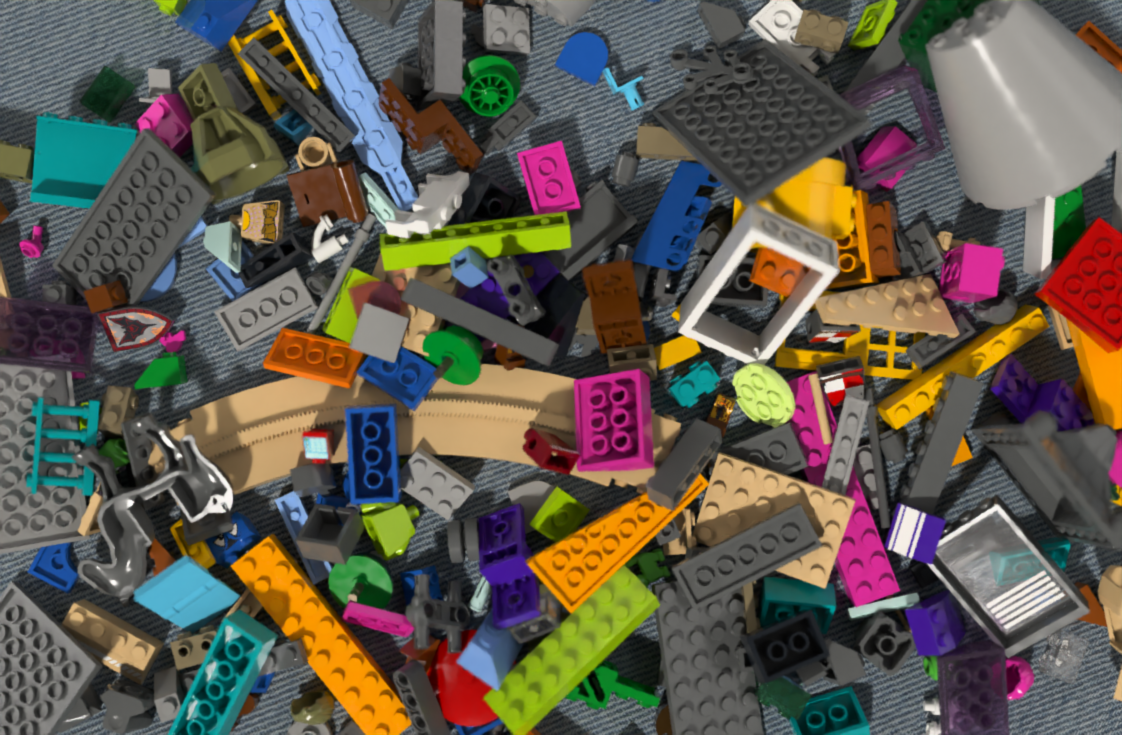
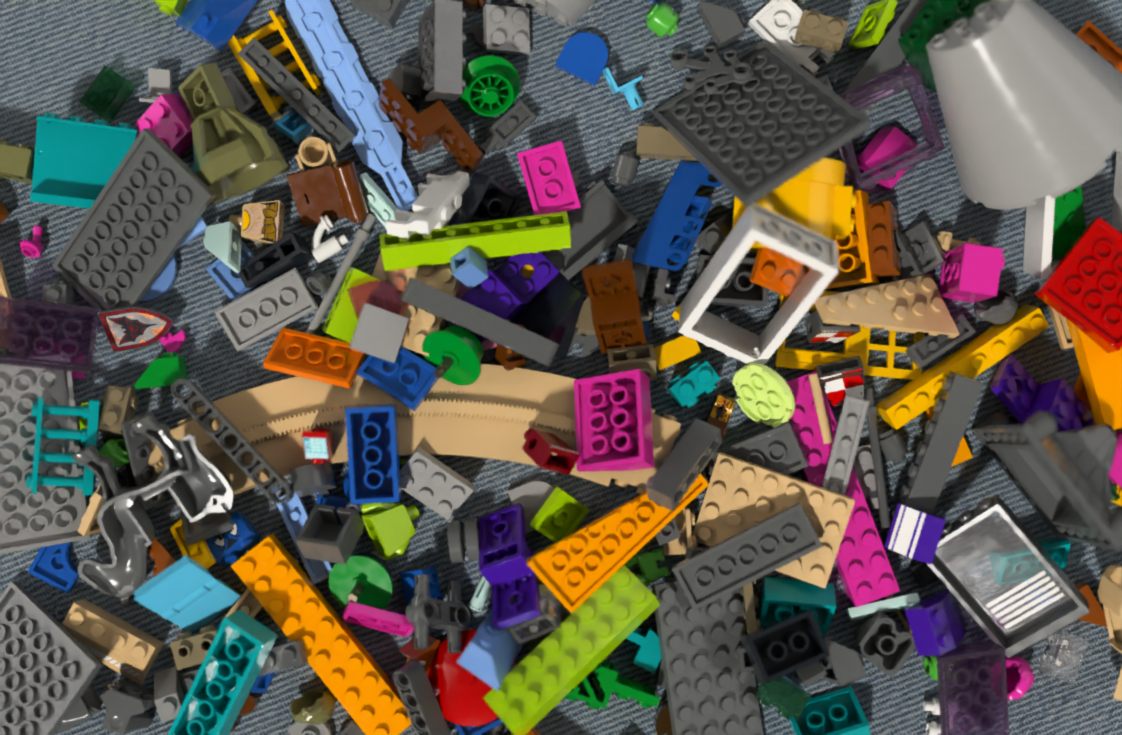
(105, 296): reddish brown brick -> none
(222, 437): none -> dark grey beam
(509, 274): dark grey piece -> none
(648, 650): none -> teal brick
(662, 19): none -> bright green head

